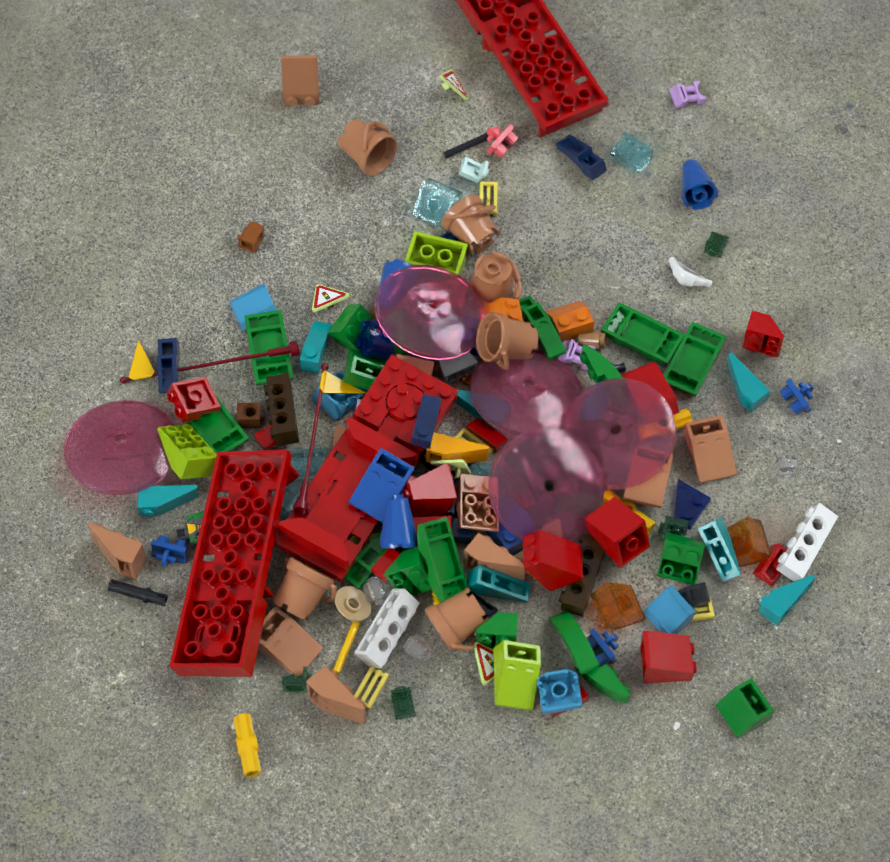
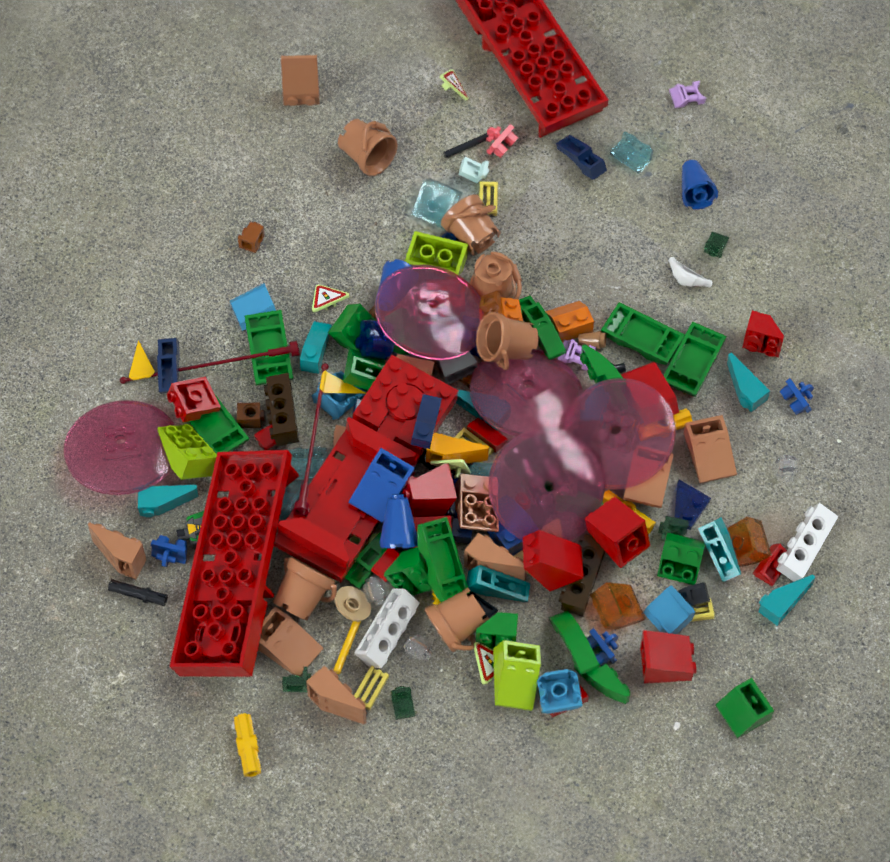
(491, 303): none -> dark orange slope

